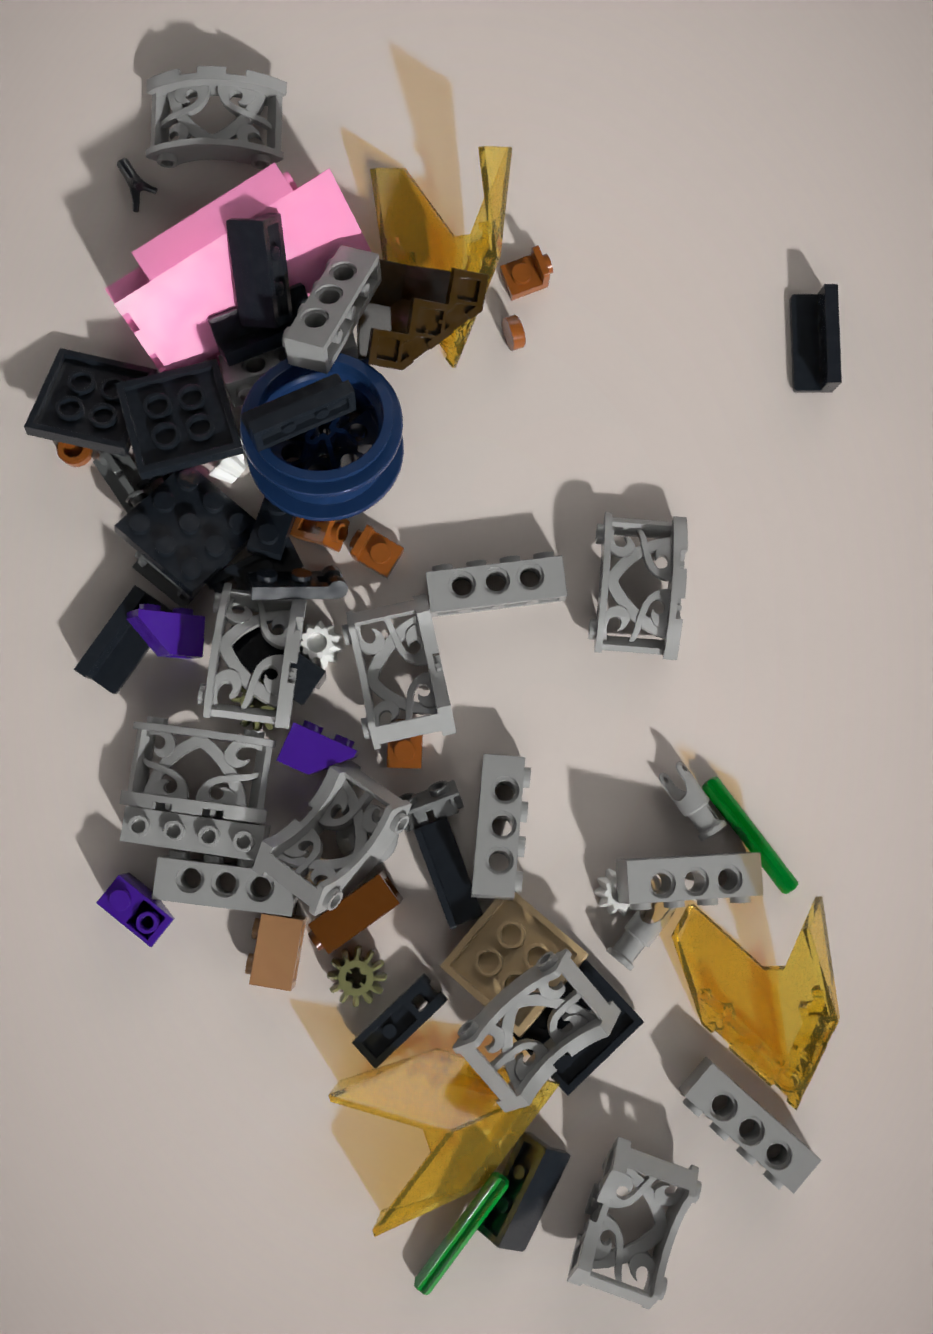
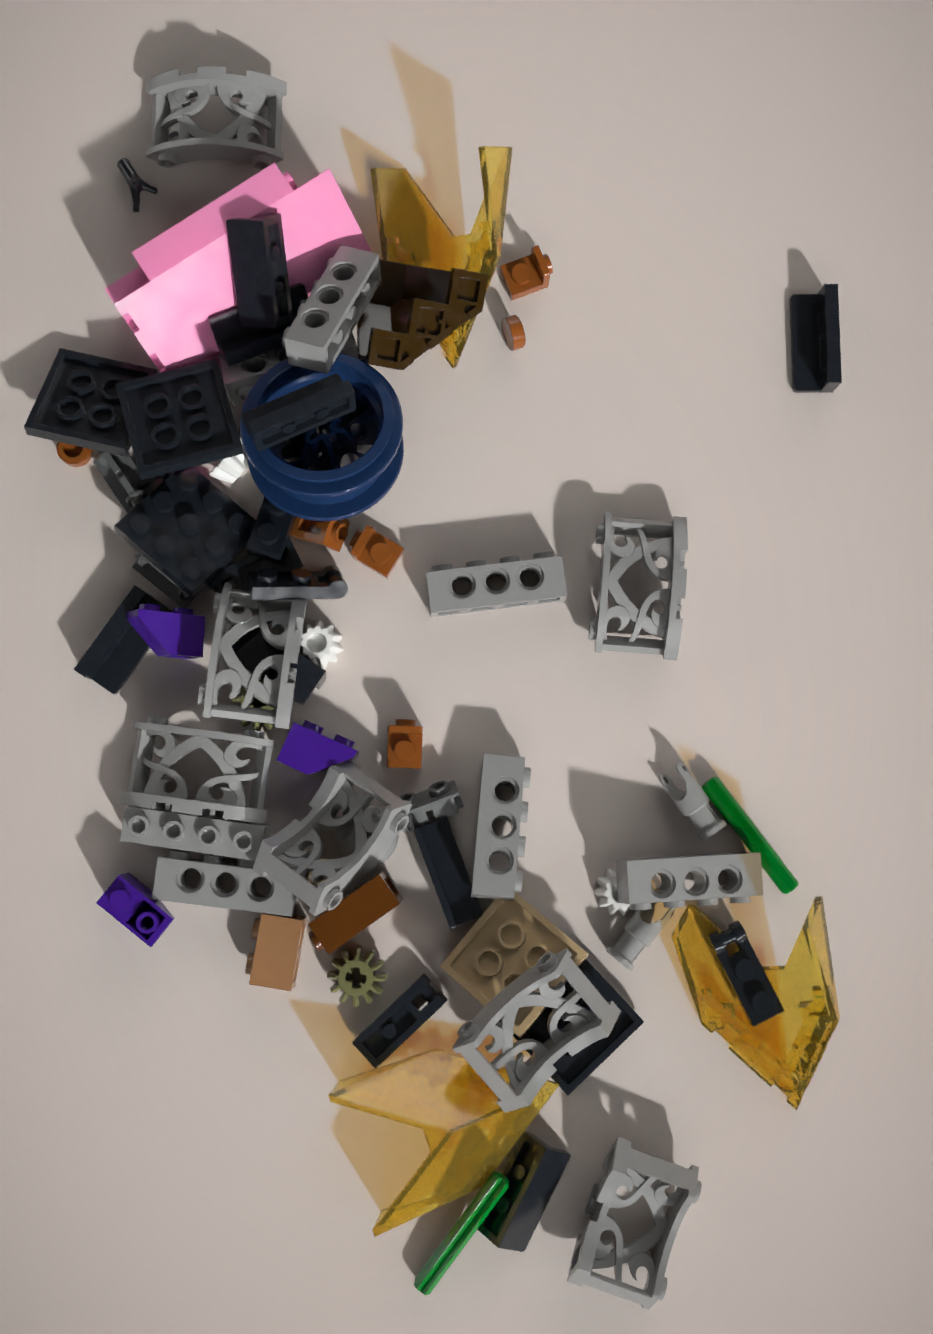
(416, 629): light grey fence -> none
(745, 974): none -> black plate
(795, 1159): light grey brick -> none

